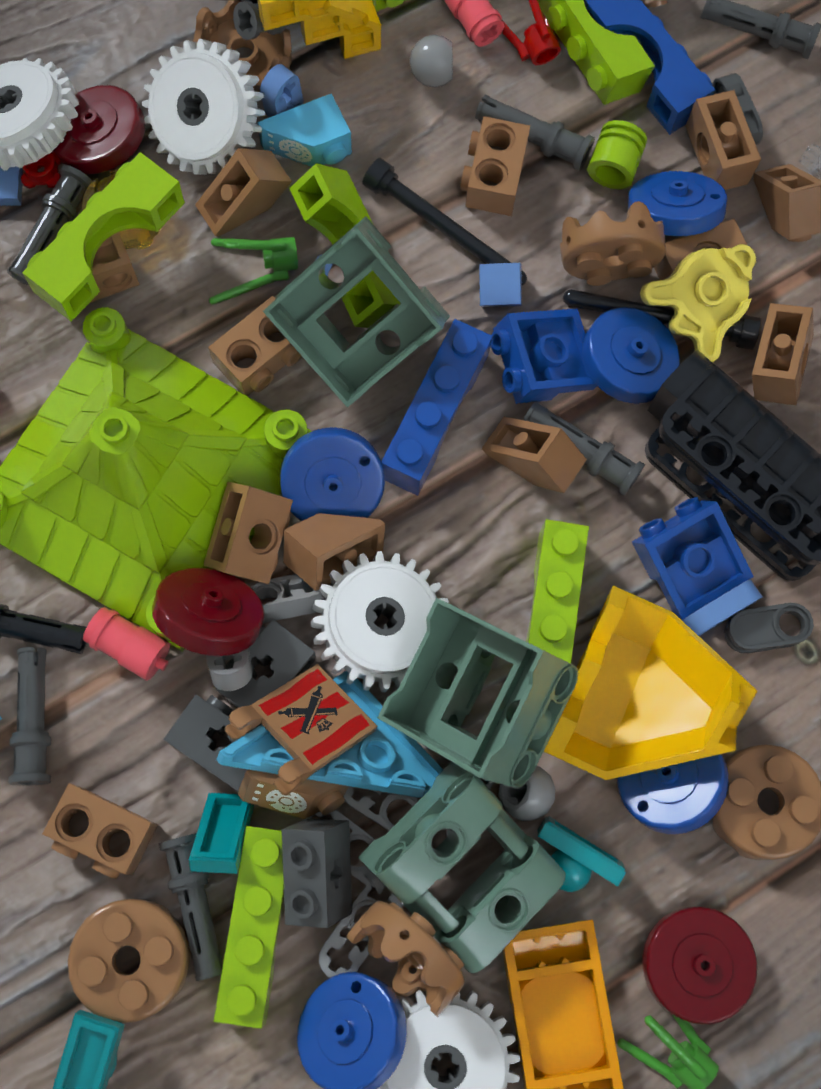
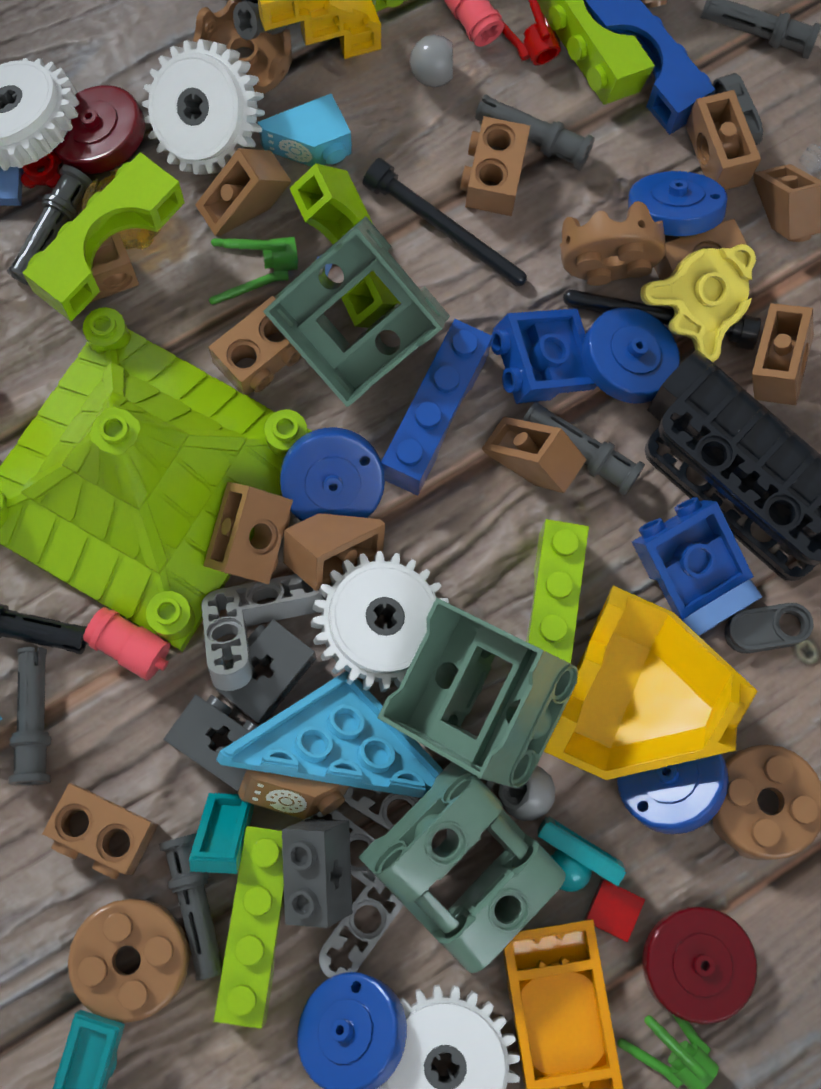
(208, 611): dark red wheel -> none
(280, 90): medium blue beam -> none
(309, 720): medium nougat flag -> none
(412, 944): medium nougat plate -> none
(500, 284): medium blue tile -> none
(614, 910): none -> red tile
(617, 154): lime piece -> none

